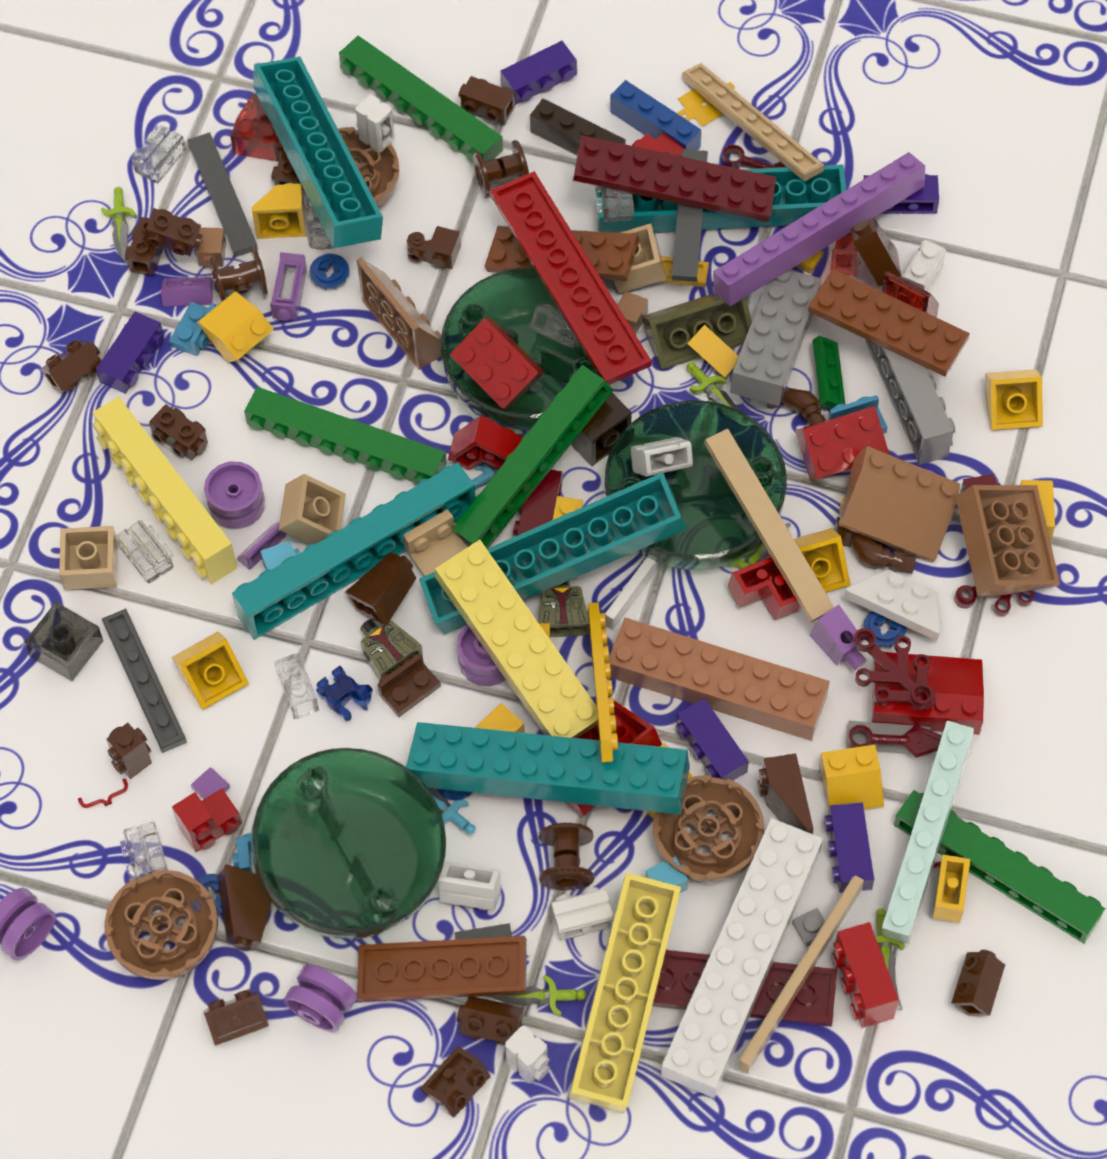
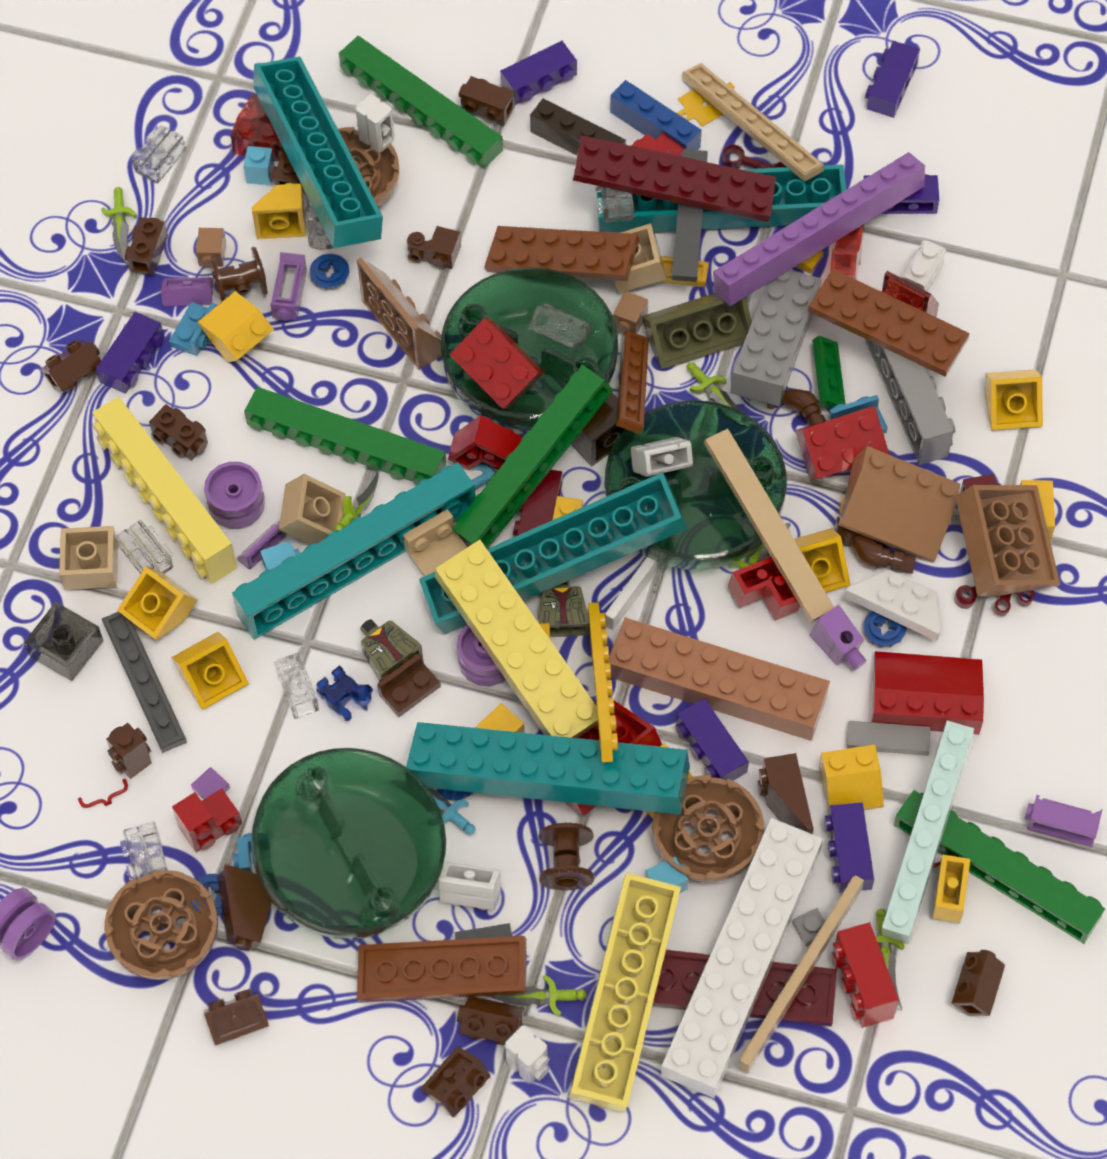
(156, 603): none -> yellow slope
(172, 232): reddish brown brick -> none
(222, 194): dark grey tile -> none
(258, 165): none -> medium azure brick
(320, 998): medium lavender wheel -> none
(360, 504): none -> piece
(383, 588): reddish brown slope -> none
(500, 168): reddish brown hose -> none
(570, 278): red plate -> none
(582, 913): white brick -> none
(632, 382): none -> dark orange tile
(714, 351): yellow tile -> none
(876, 249): reddish brown slope -> none
(892, 78): none -> dark purple brick
(895, 673): dark red plant -> none
(917, 740): dark red piece -> none
(1063, 821): none -> medium lavender window

